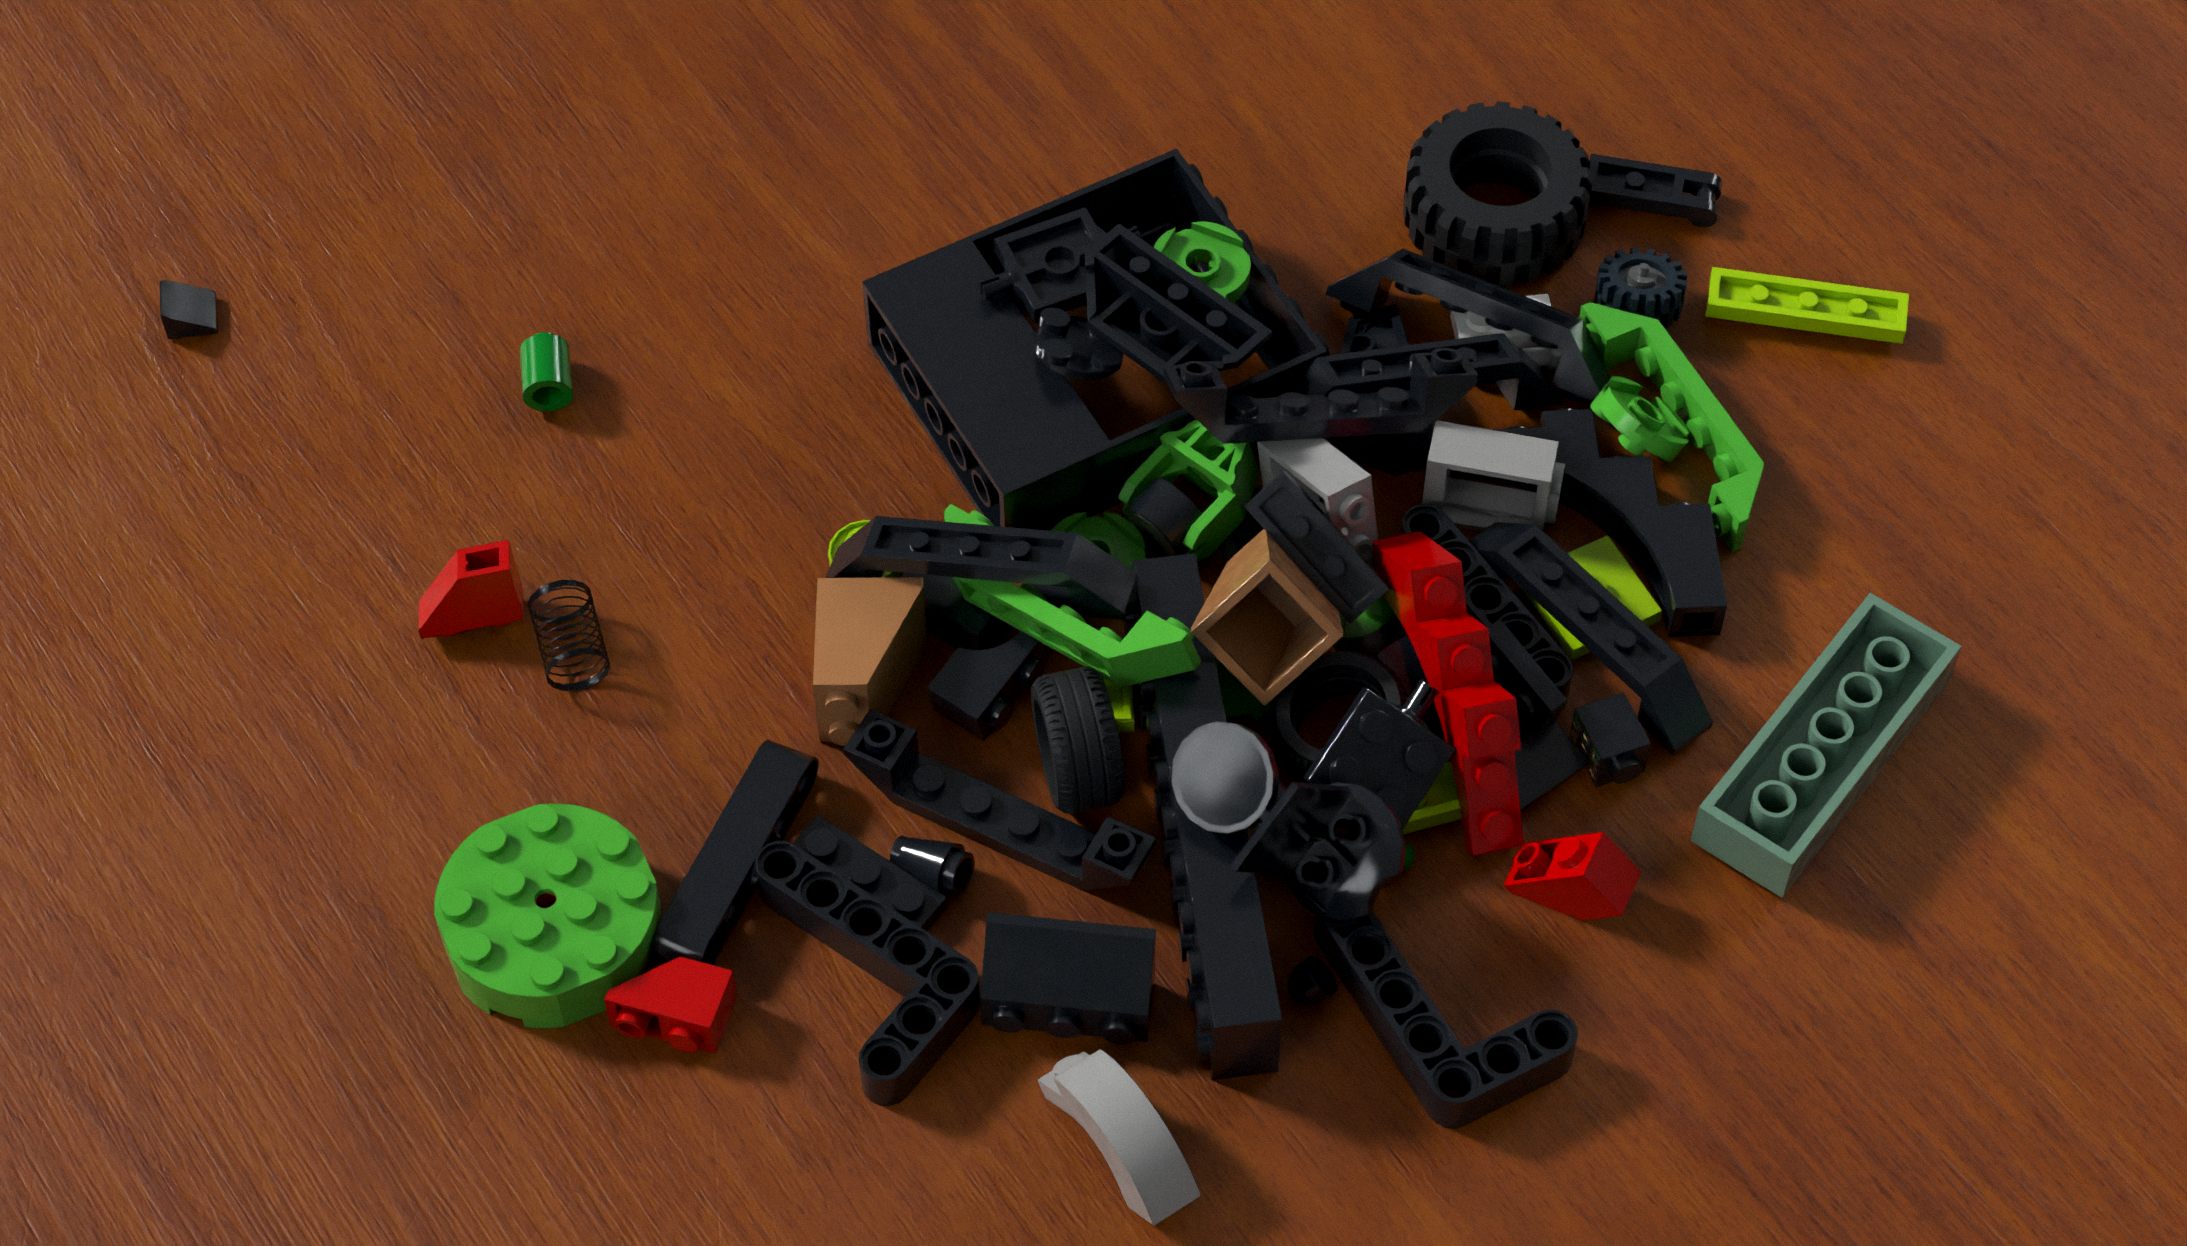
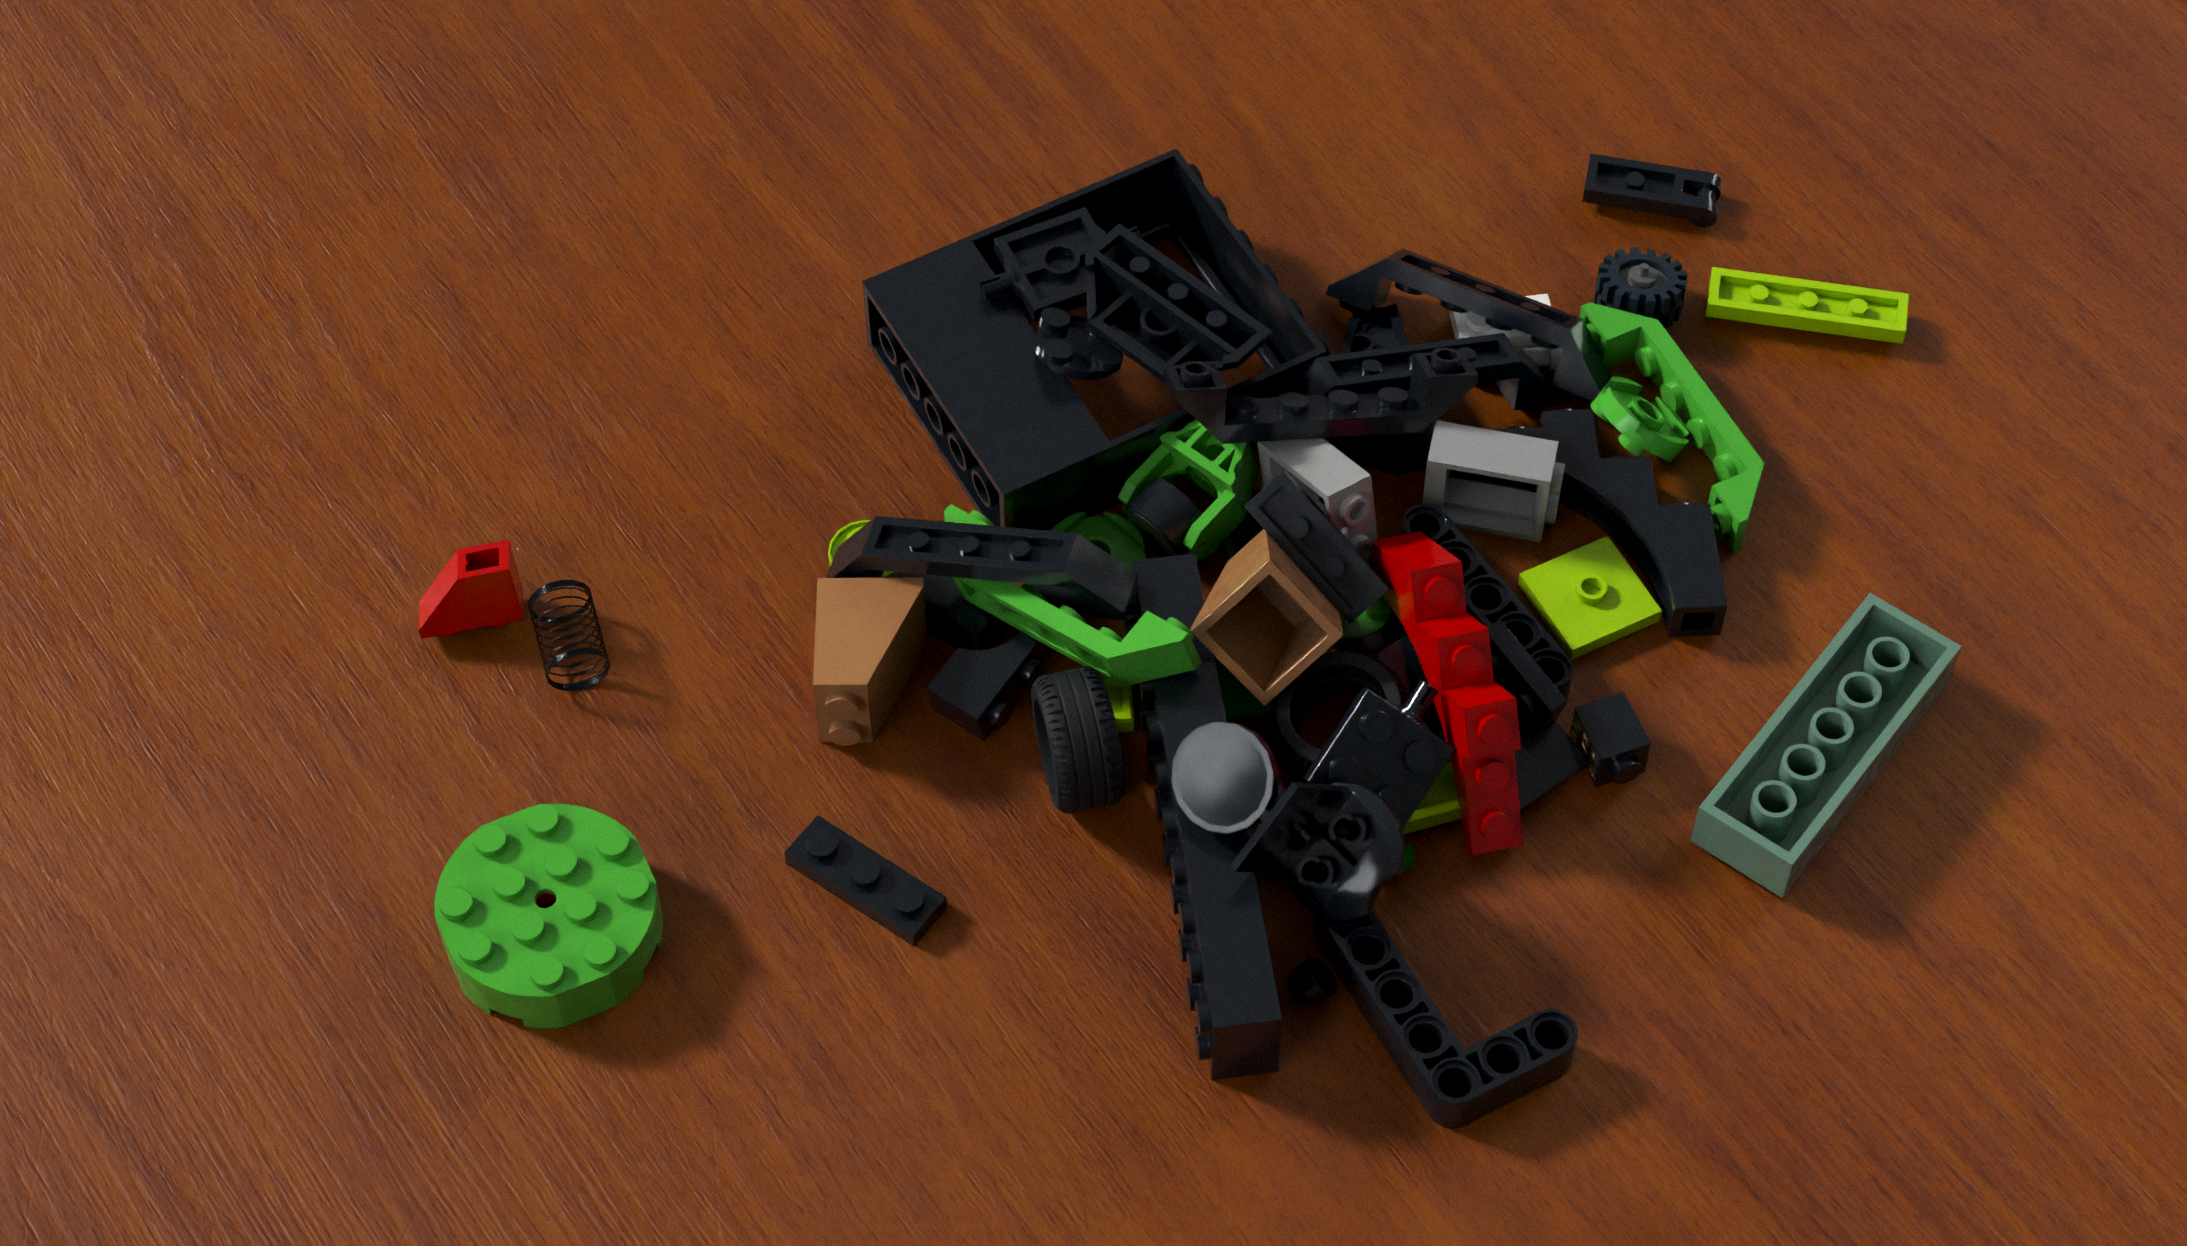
(187, 310): black slope -> none
(546, 372): green brick -> none
(676, 1003): red slope -> none
(724, 870): black beam -> none
(879, 956): black beam -> none
(936, 863): black cone -> none
(1068, 977): black slope -> none
(1084, 859): black slope -> none
(1125, 1131): light grey arch -> none
(1218, 247): bright green plate -> none
(1508, 149): black tyre -> none
(1574, 876): red slope -> none
(1669, 699): black slope -> none

